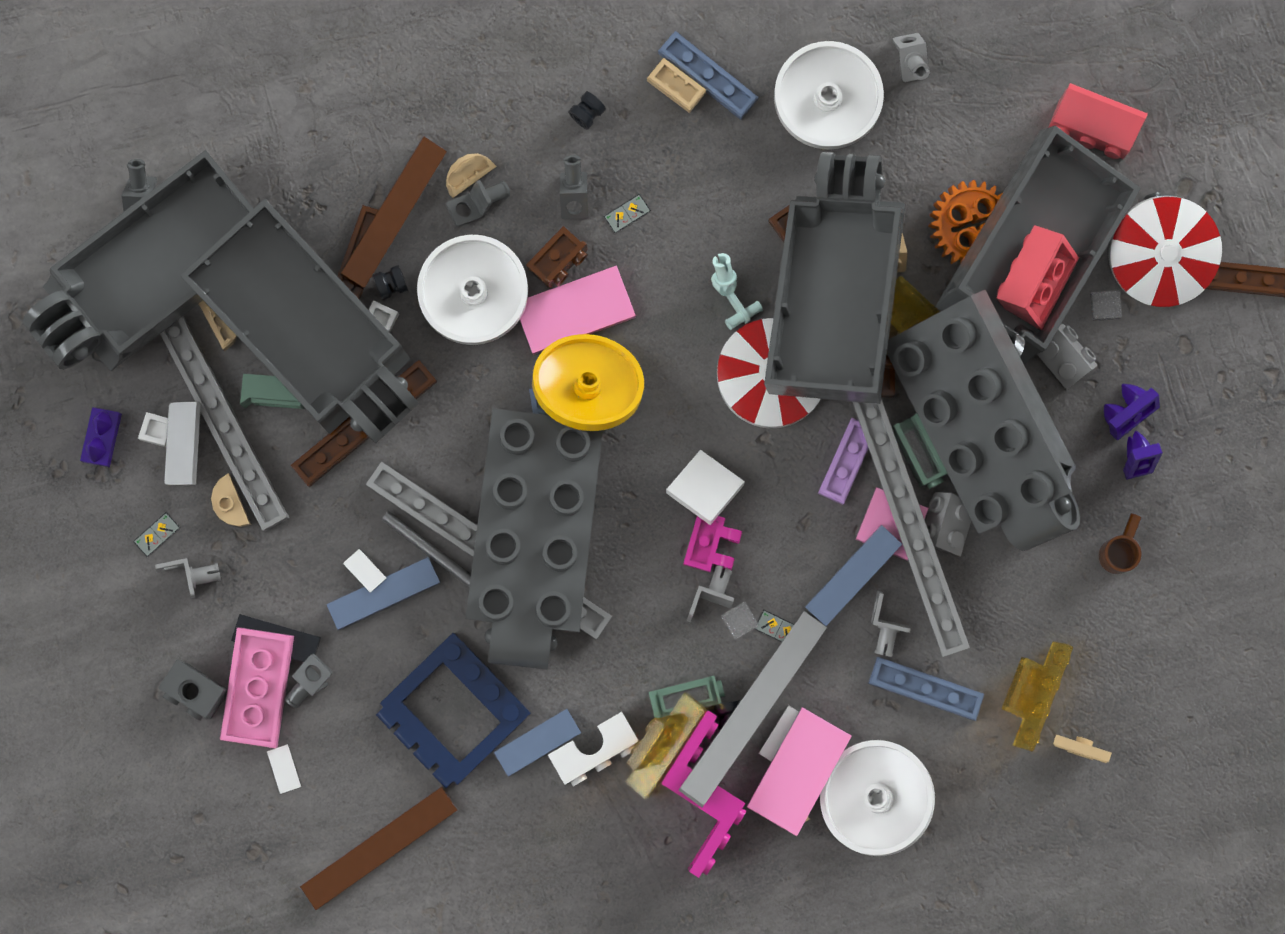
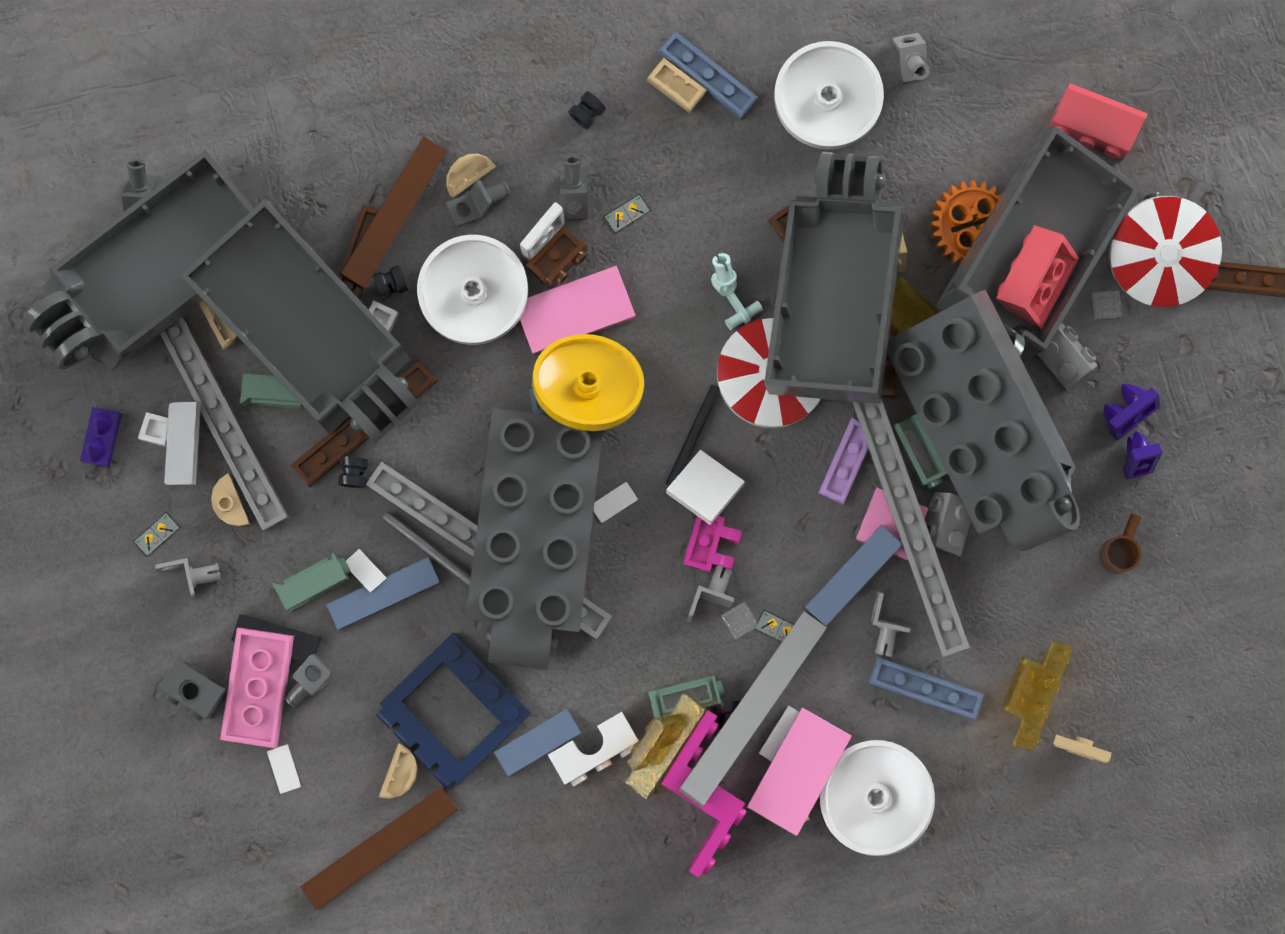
(313, 582): none -> sand green window
(353, 471): none -> black wheel
(401, 773): none -> tan plate
(542, 232): none -> white tile
(614, 502): none -> white sticker
(694, 433): none -> black bar

